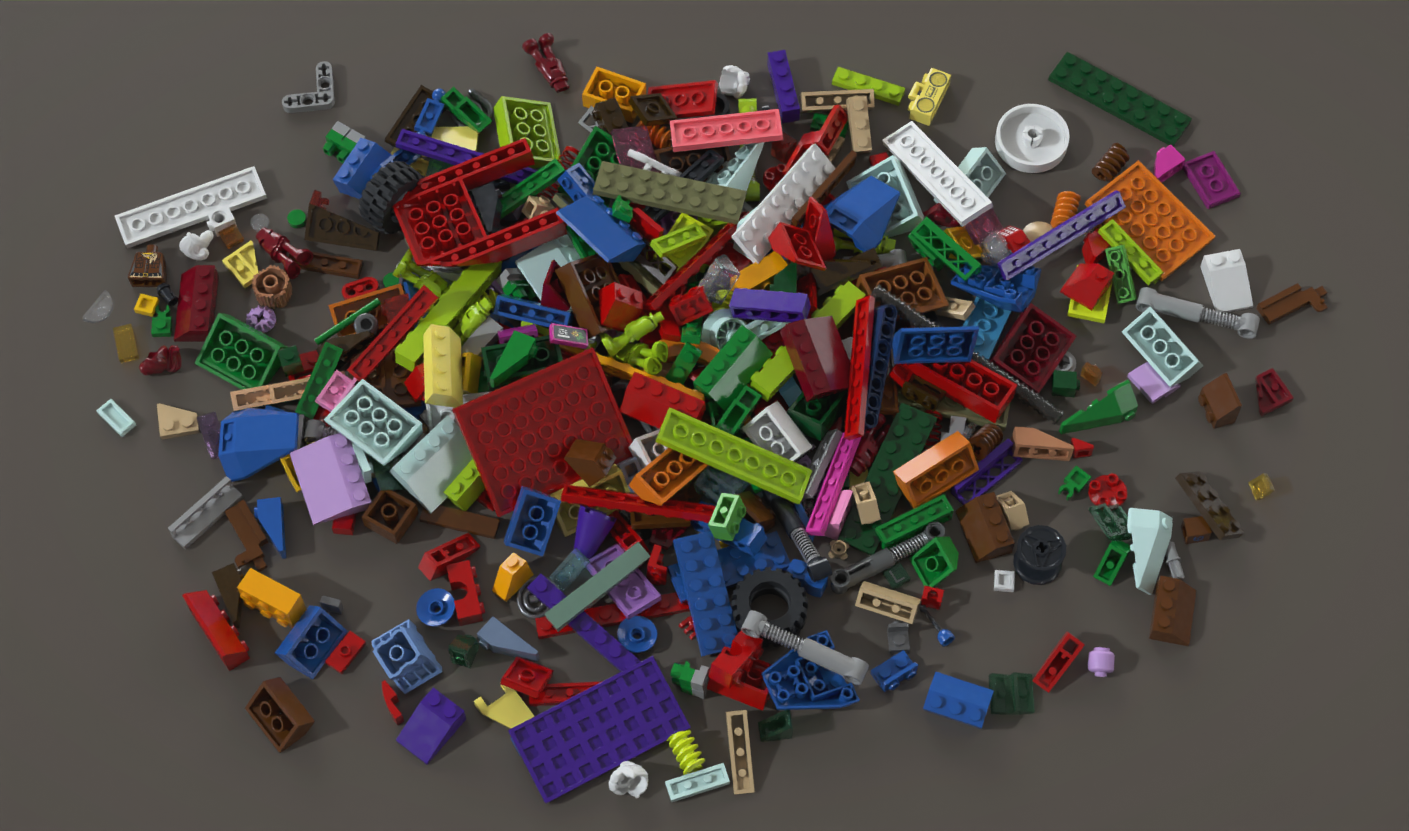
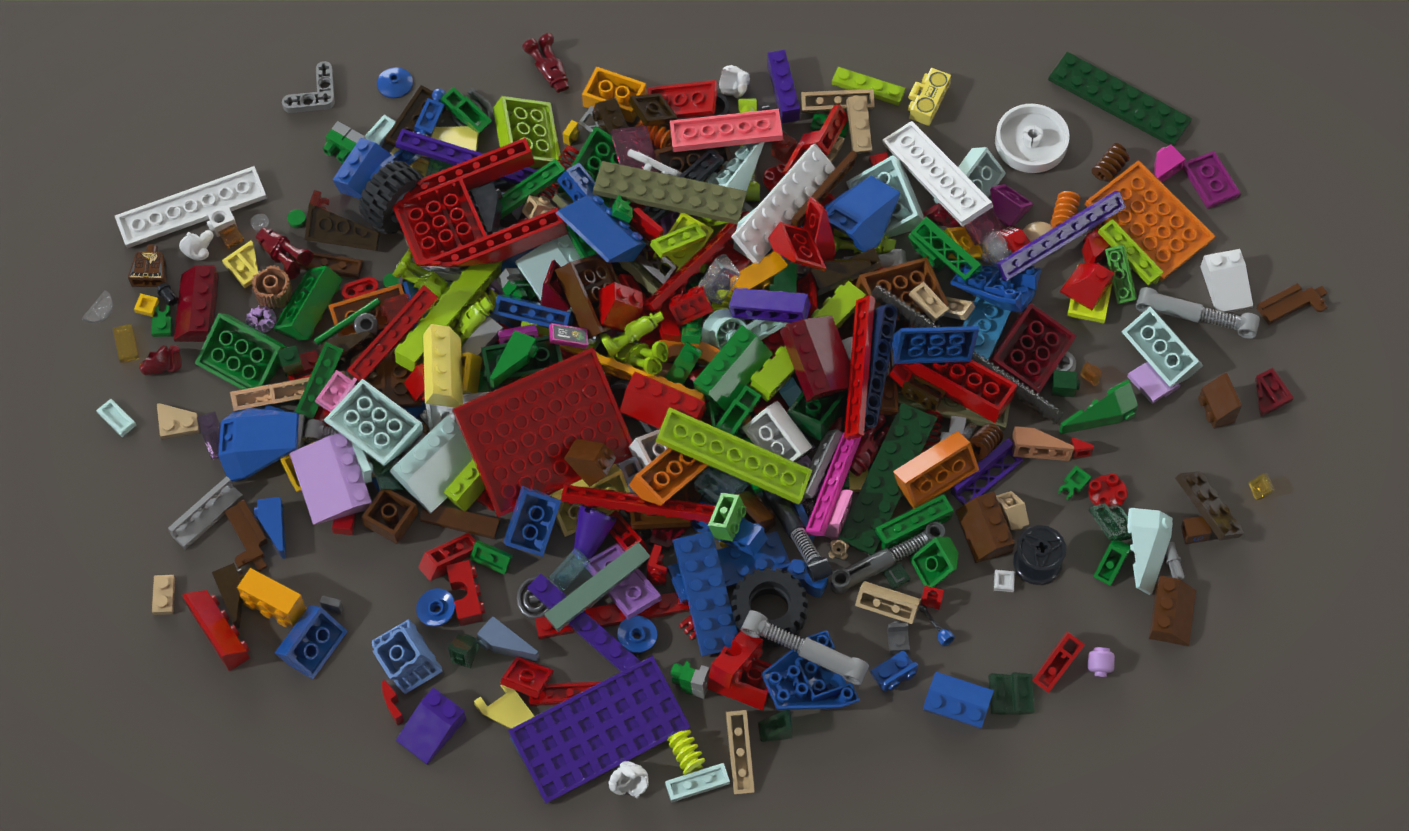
(163, 595): none -> tan plate
(279, 713): reddish brown slope -> none
(308, 303): none -> green slope
(345, 652): red plate -> none
(380, 130): none -> light aqua tile
(394, 88): none -> blue dish
(491, 557): none -> green plate
(511, 576): light orange slope -> none
(571, 133): none -> yellow plate
(865, 503): tan slope -> none
(928, 301): none -> tan plate
(1009, 204): none -> magenta slope

